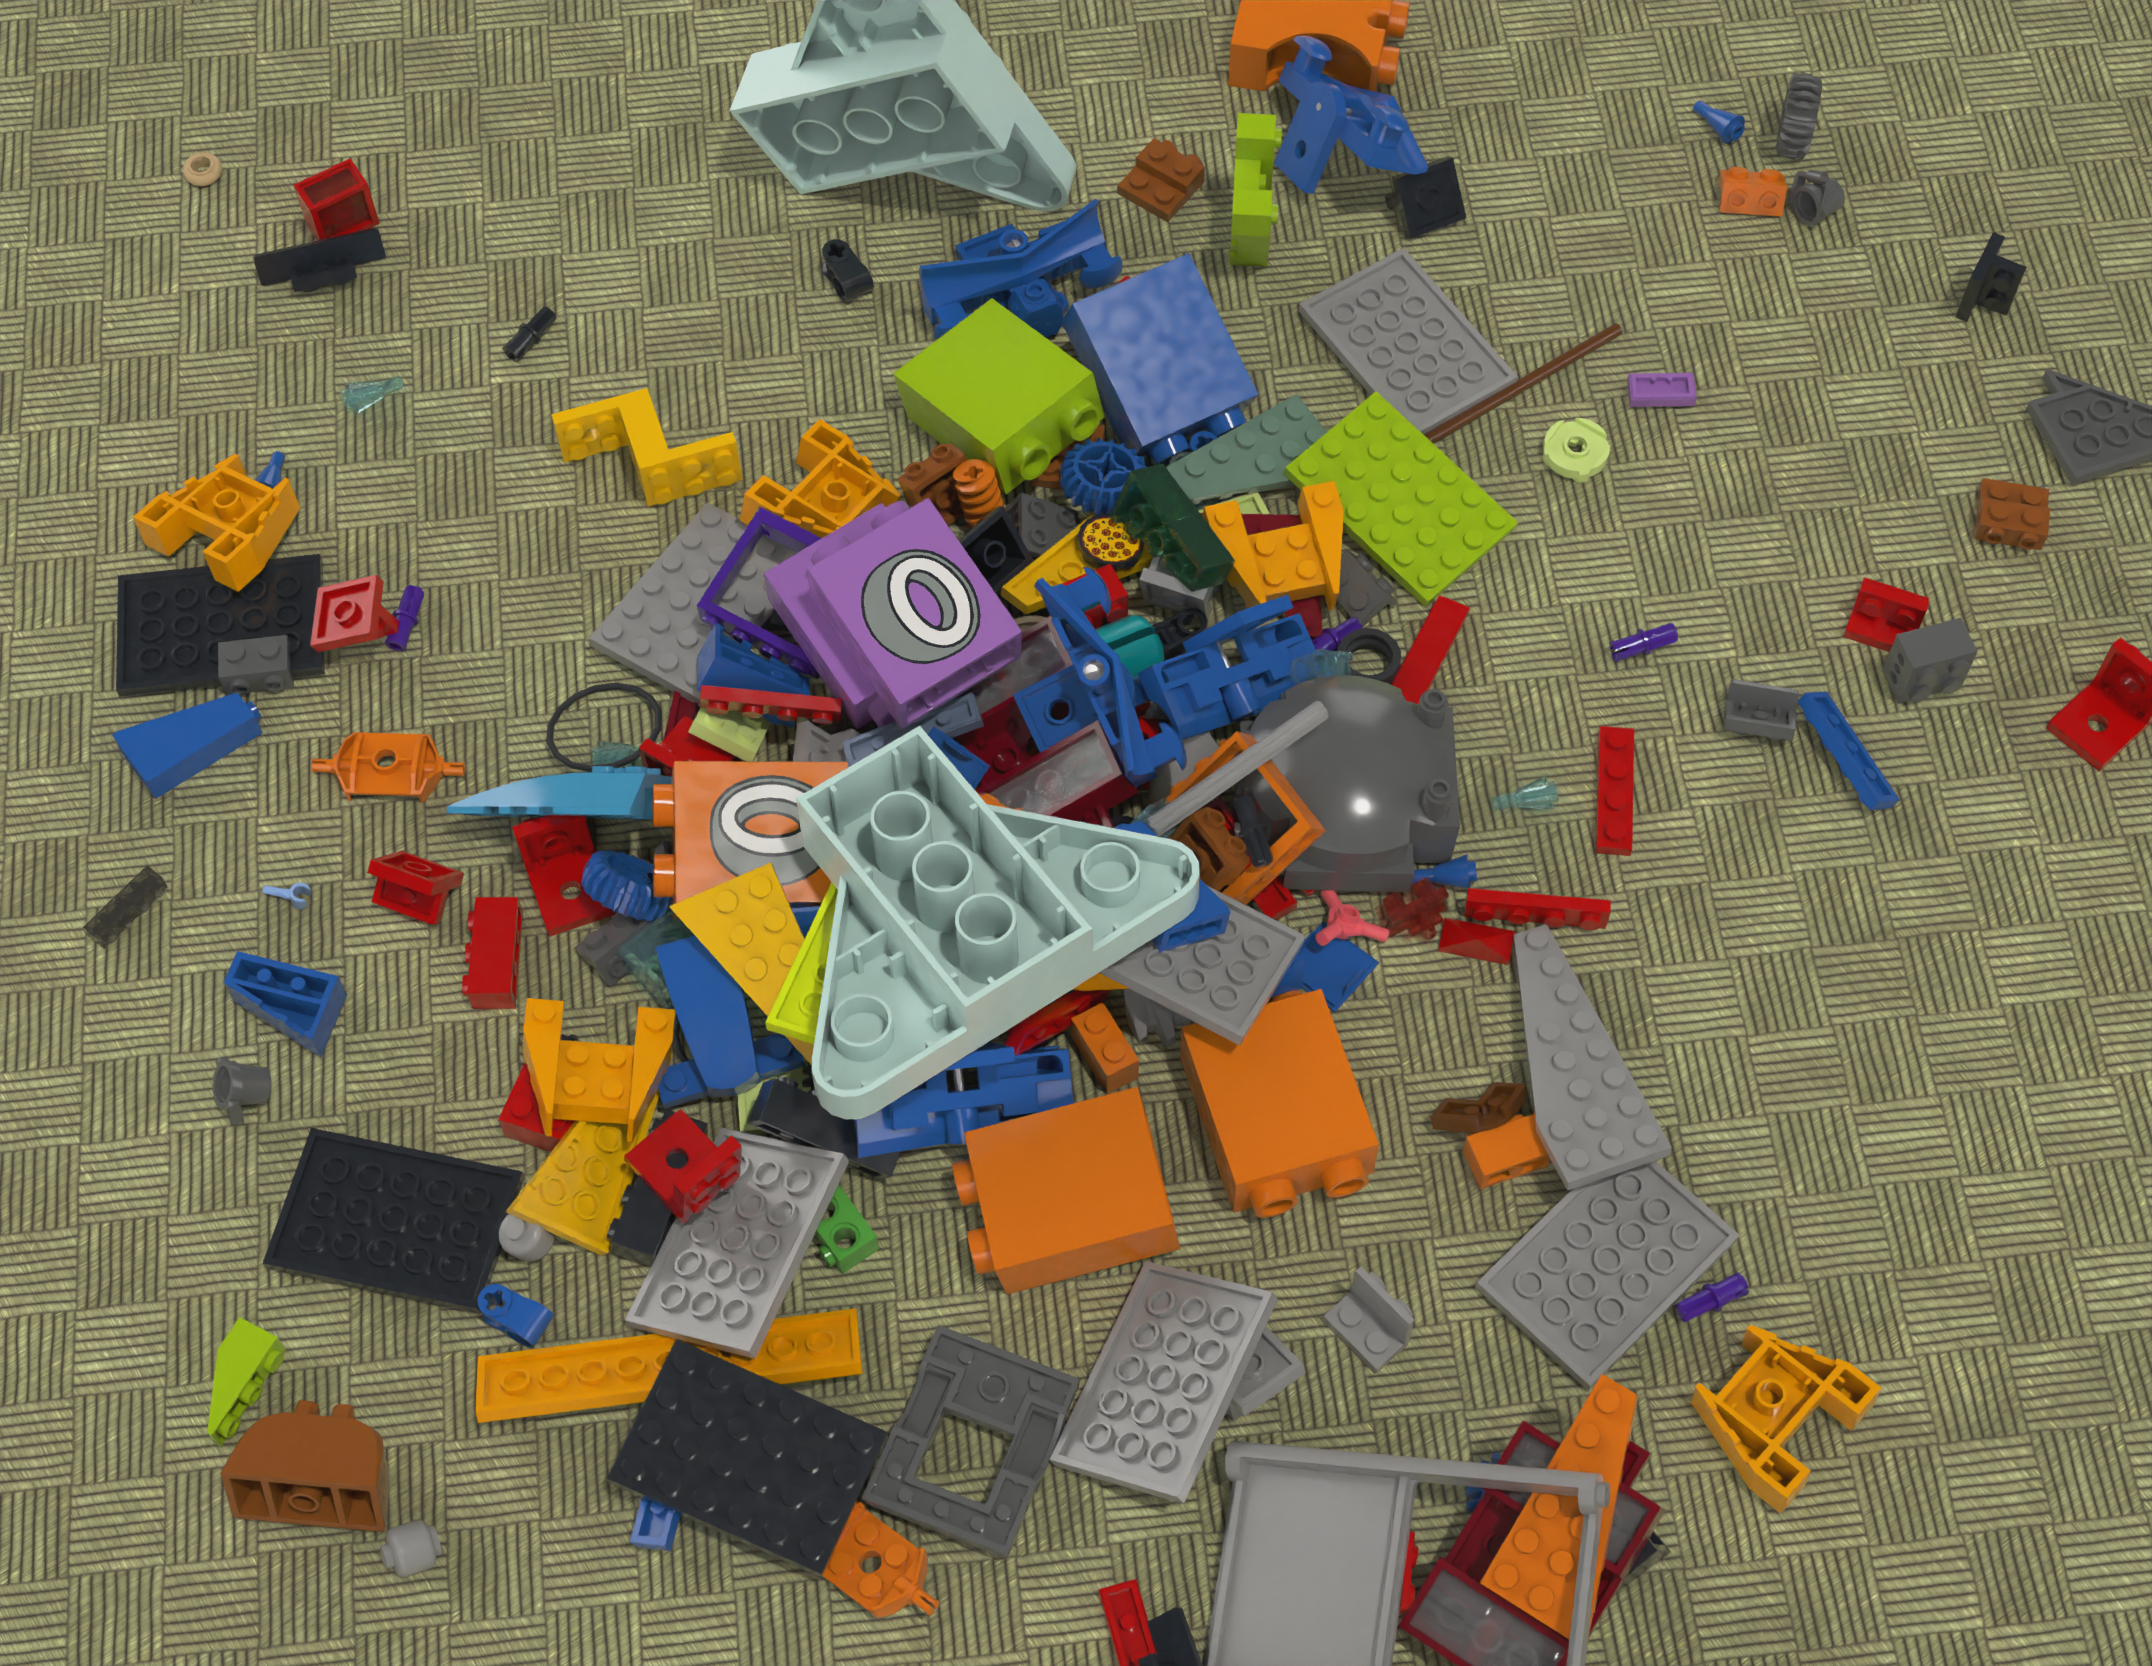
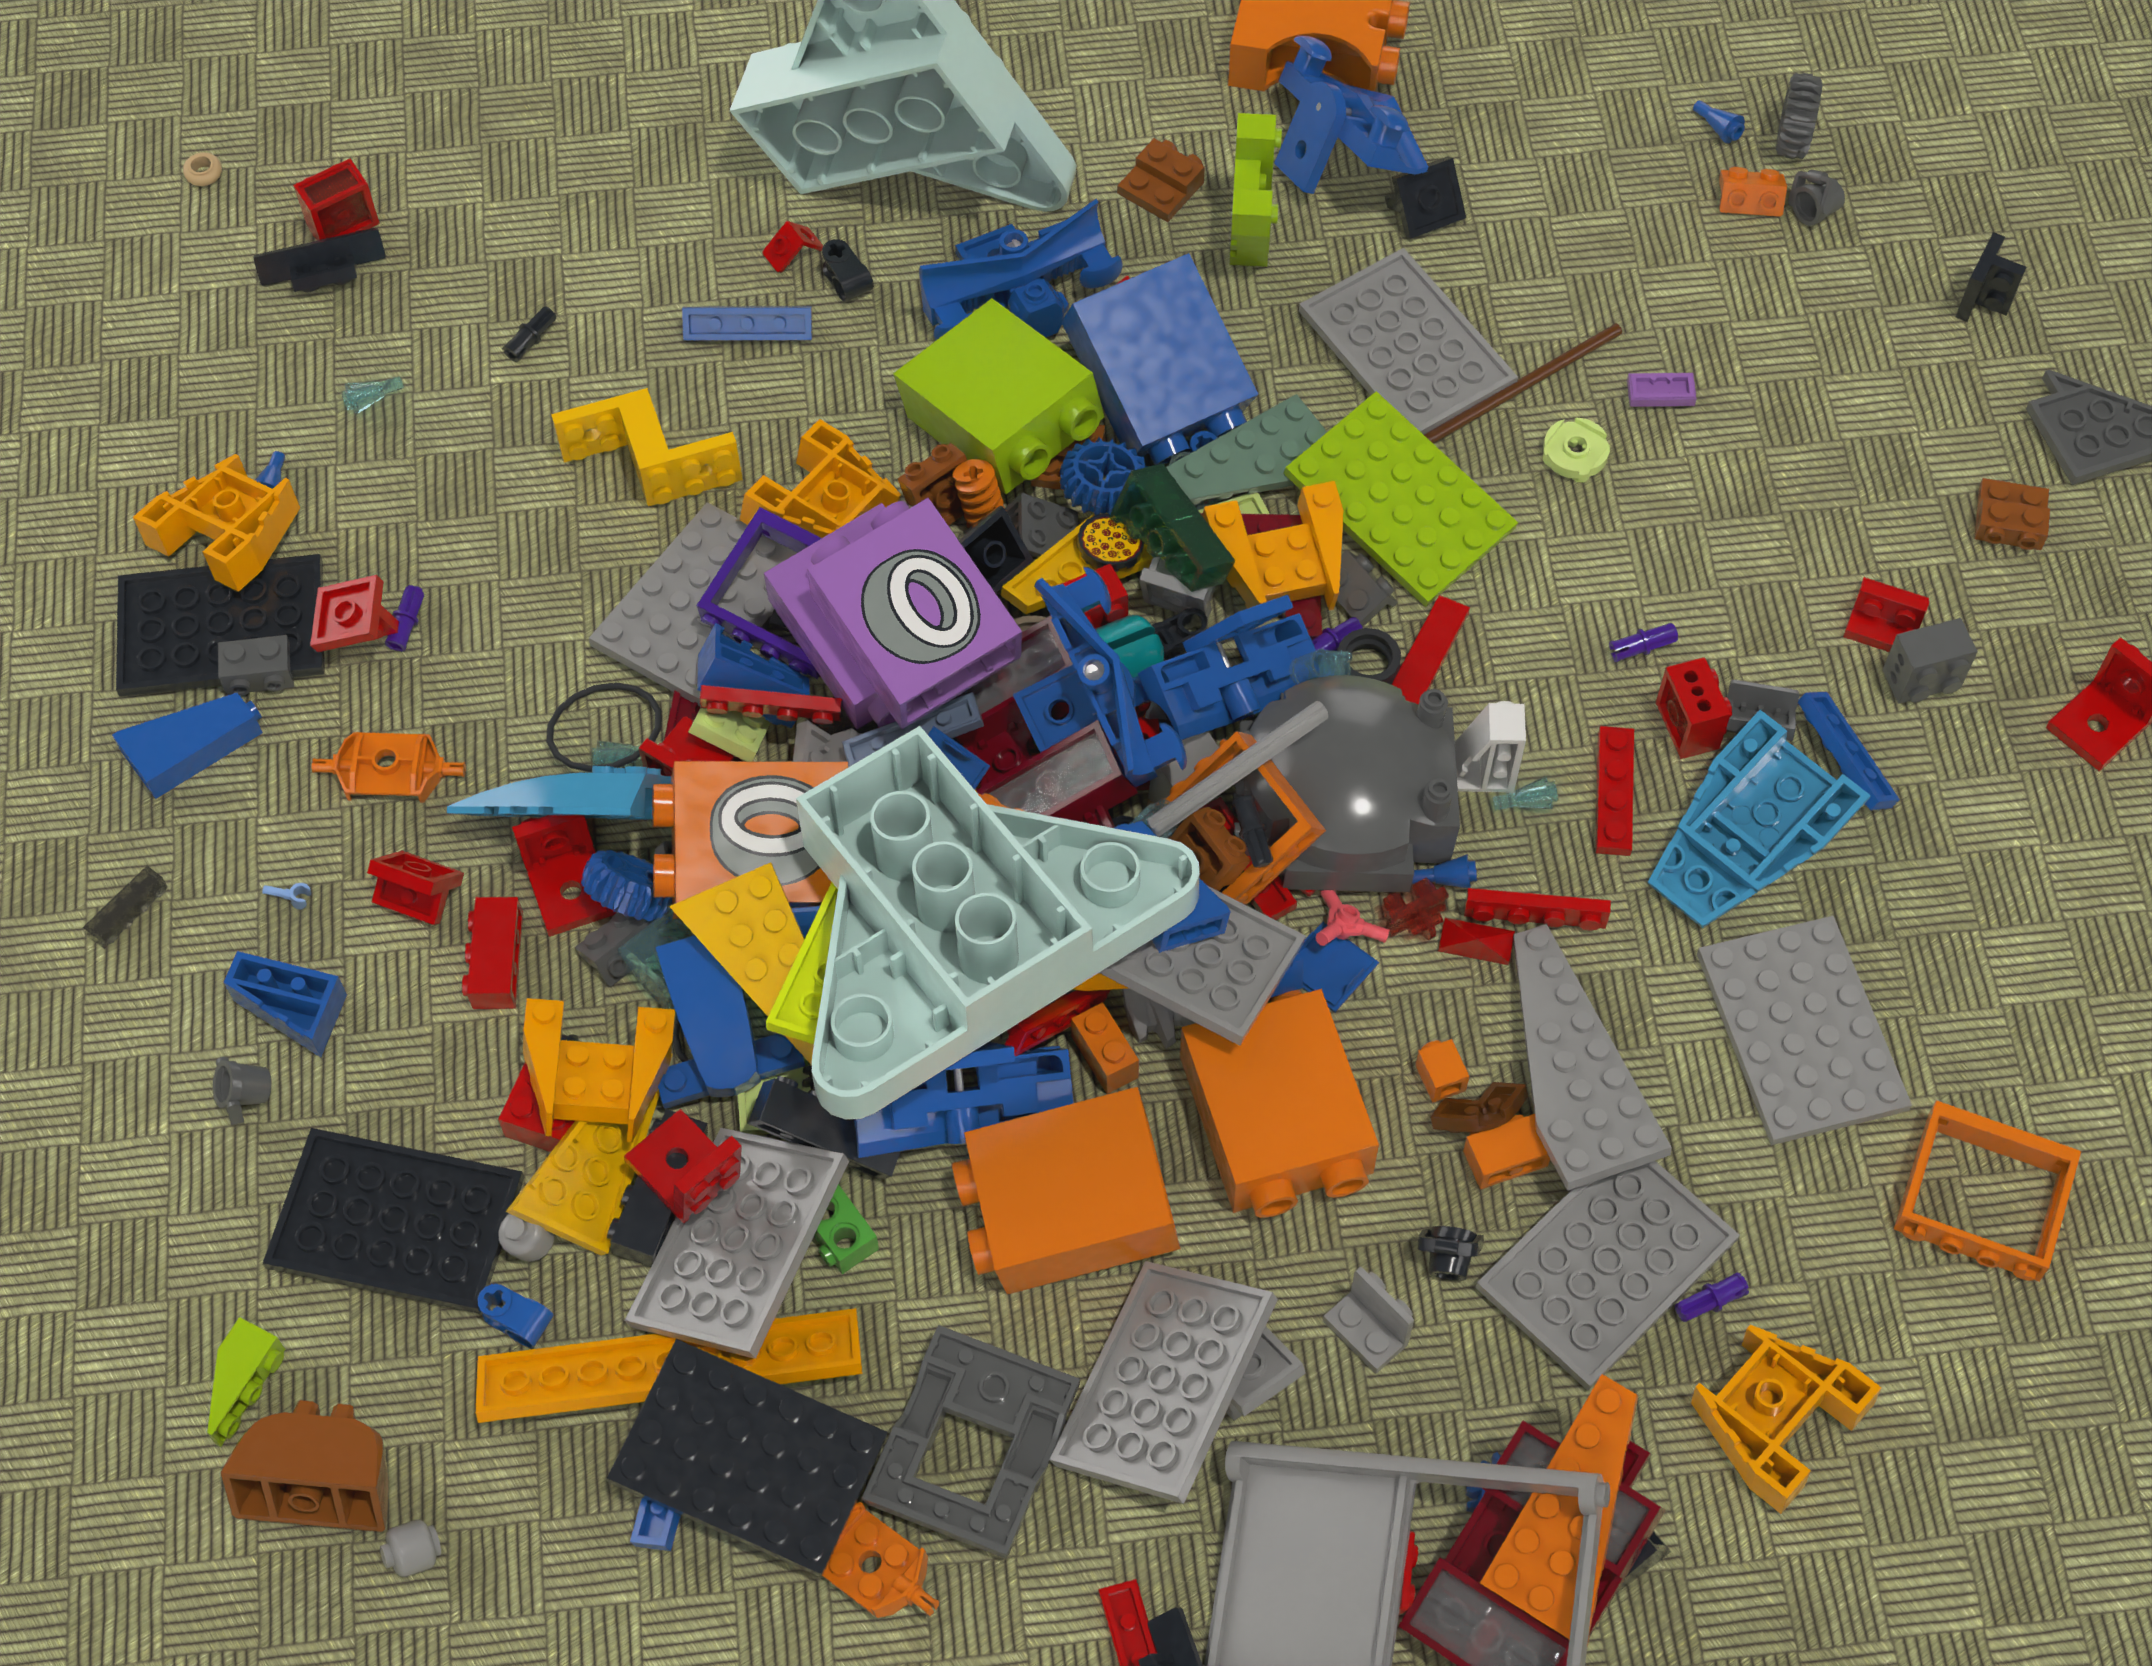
(747, 323): none -> blue plate
(788, 243): none -> red bracket
(1441, 1070): none -> orange brick
(1450, 1250): none -> black piece
(1492, 749): none -> white wedge
(1693, 707): none -> red piece
(1751, 822): none -> dark azure wedge
(1803, 1030): none -> light grey plate
(2007, 1142): none -> orange window

